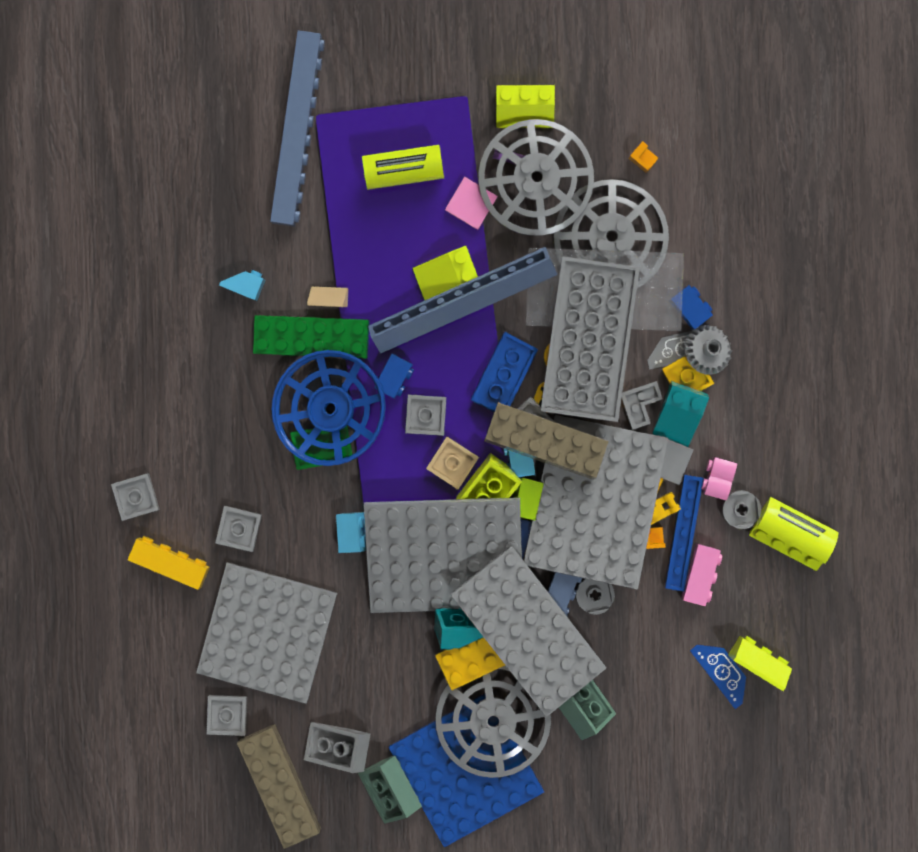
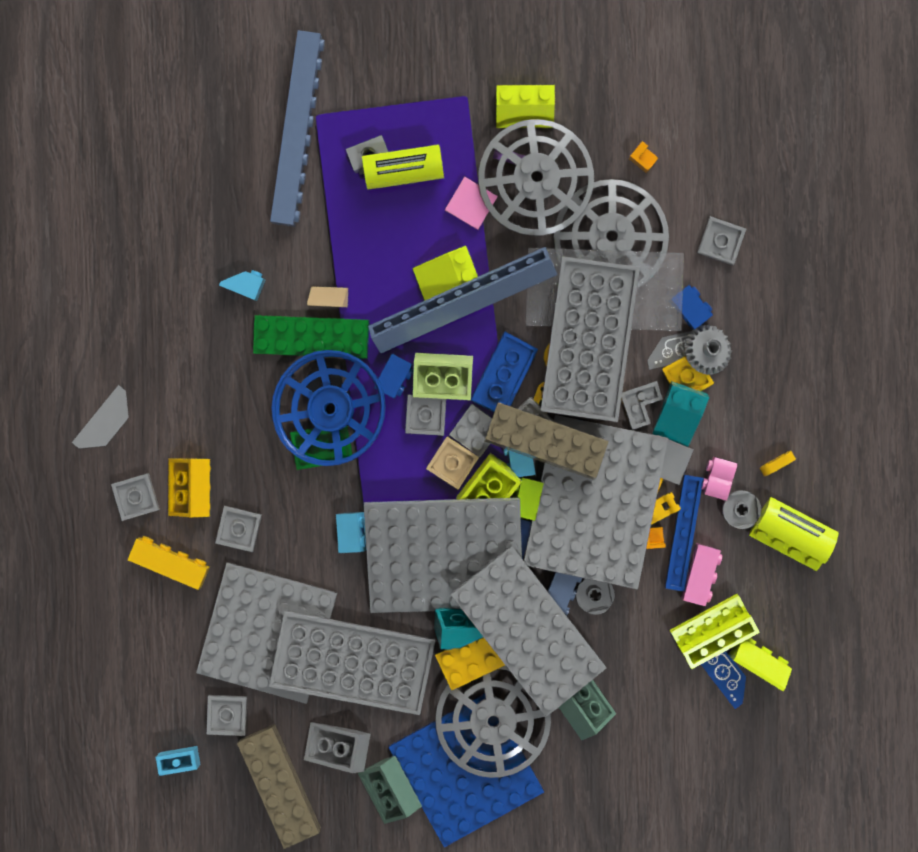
(105, 421): none -> light grey sticker
(178, 760): none -> medium azure brick
(189, 487): none -> yellow slope
(352, 662): none -> light grey plate
(356, 152): none -> light grey brick
(442, 376): none -> yellowish green slope
(472, 430): none -> light grey plate
(714, 631): none -> neon yellow brick
(721, 240): none -> light grey tile
(777, 463): none -> yellow beam

